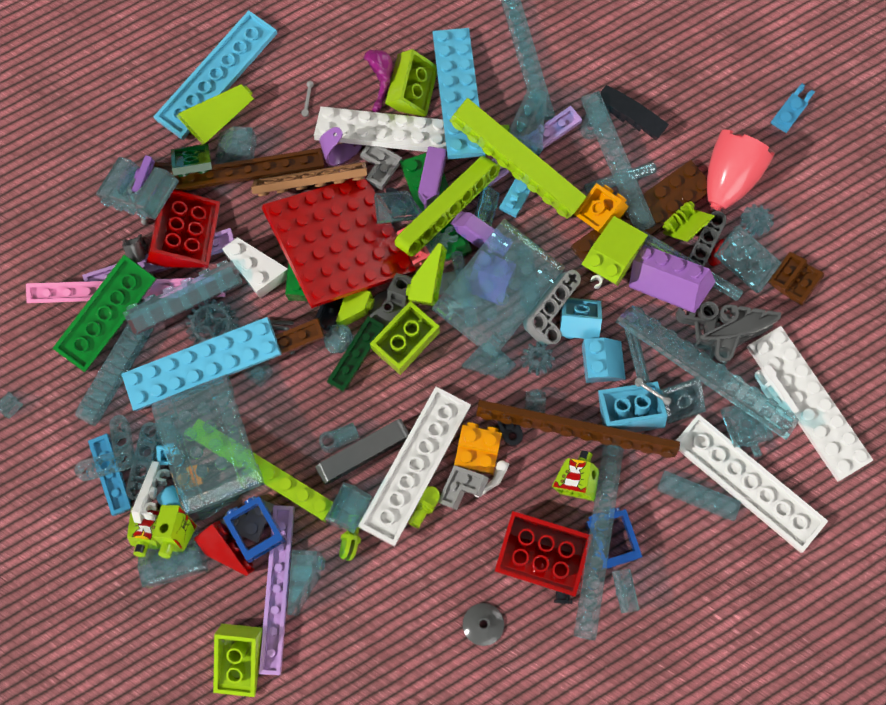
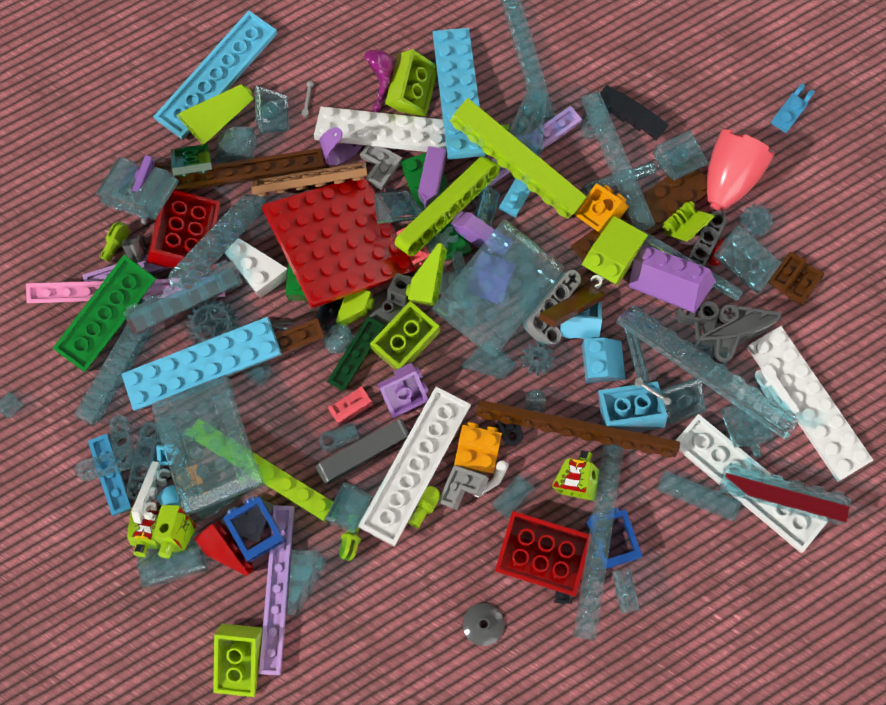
(117, 233): none -> lime arm
(216, 241): none -> clear light blue beam
(271, 111): none -> clear light blue slope
(350, 406): none -> coral hinge
(404, 390): none -> medium lavender plate
(512, 496): none -> clear light blue plate
(572, 306): none -> reddish brown tile
(679, 156): none -> clear light blue slope
(784, 494): none -> brick

